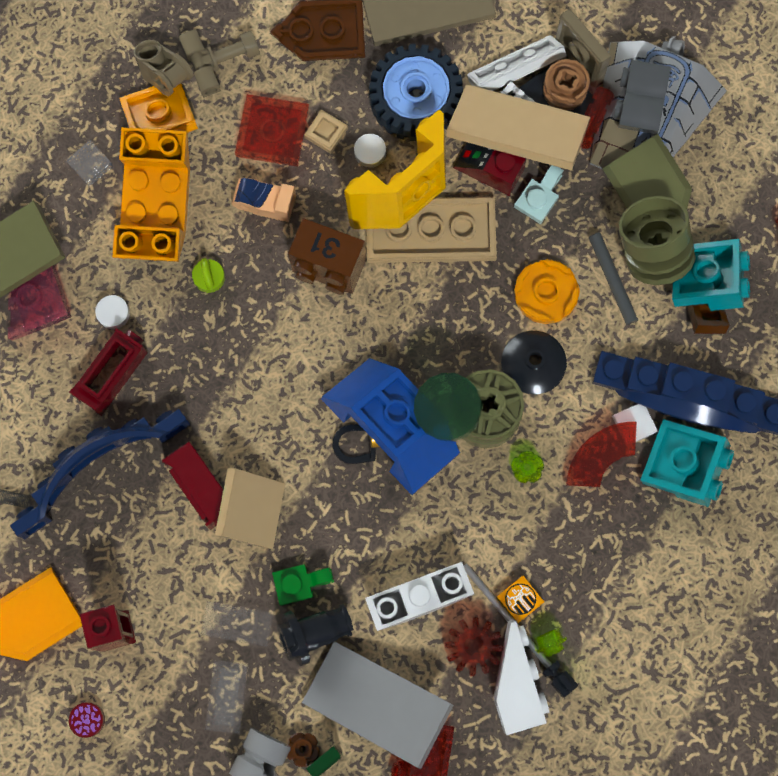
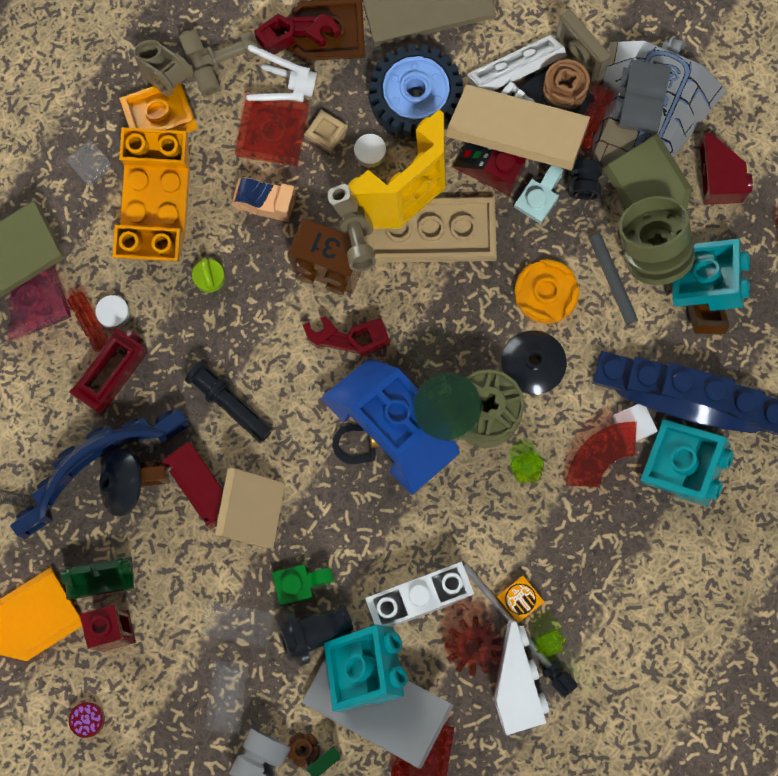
(88, 321): none -> clear red axle
(98, 578): none -> dark green hinge
(120, 482): none -> black dish
(154, 474): none -> reddish brown plate
(218, 392): none -> black pin
(294, 26): none -> dark red piece
(300, 80): none -> white plant
(331, 338): none -> dark red piece
(357, 224): none -> dark tan bar
(365, 668): none -> teal plate
(585, 179): none -> black wheel
(723, 173): none -> dark red slope

